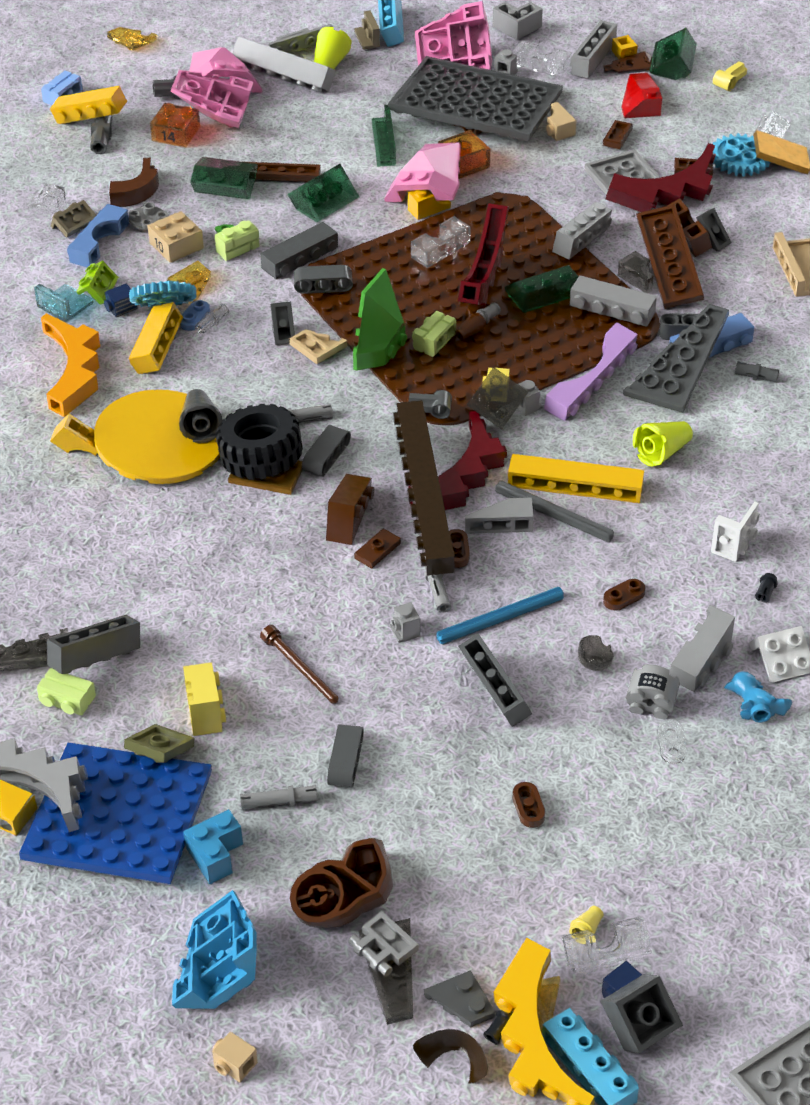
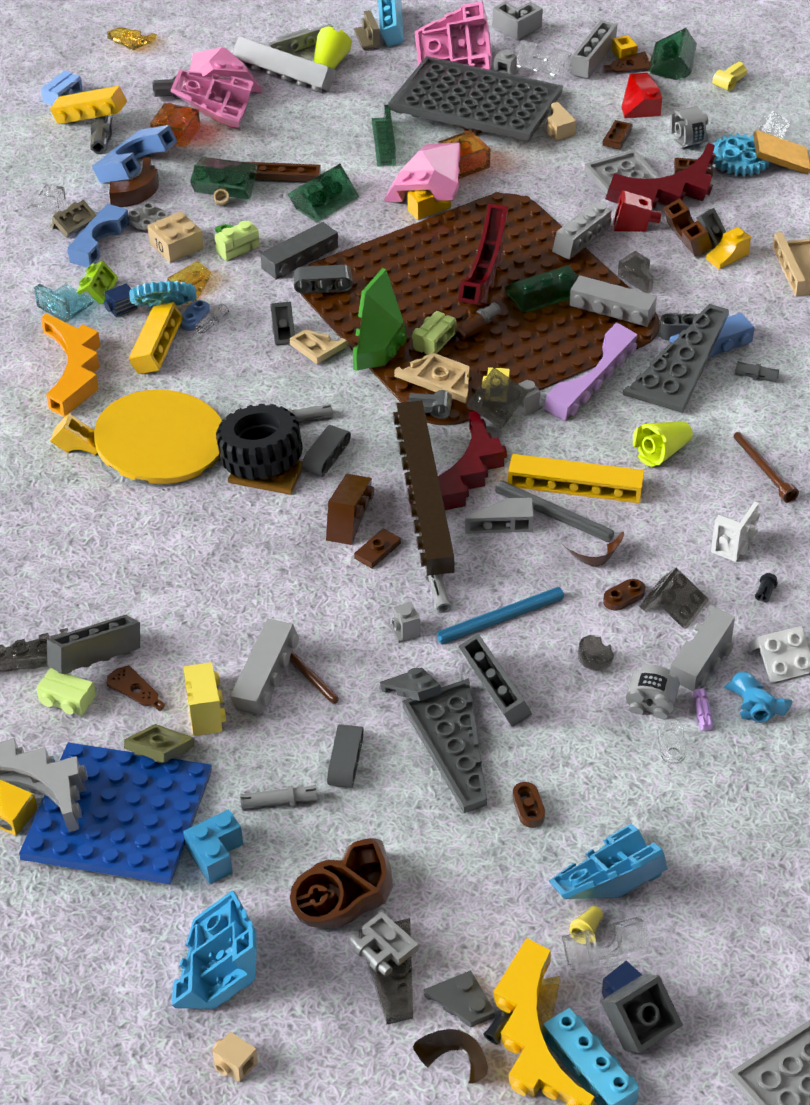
(122, 162): none -> medium blue arch
(126, 680): none -> reddish brown piece
(199, 417): dark grey cone -> none
(219, 195): none -> tan hinge
(264, 667): none -> light grey brick
(413, 684): none -> dark grey wing
(430, 250): clear arch -> none
(437, 374): none -> tan wing
(451, 737): none -> dark grey wing
(460, 547): reddish brown plate -> none
(598, 561): none -> reddish brown piece
(613, 869): none -> dark azure wedge
(634, 213): none -> red torso
(669, 256): reddish brown plate -> none
(677, 597): none -> clear smoke bracket
(689, 127): none -> light grey brick
(703, 709): none -> lavender axle
(732, 247): none -> yellow arch
(787, 491): none -> reddish brown piece

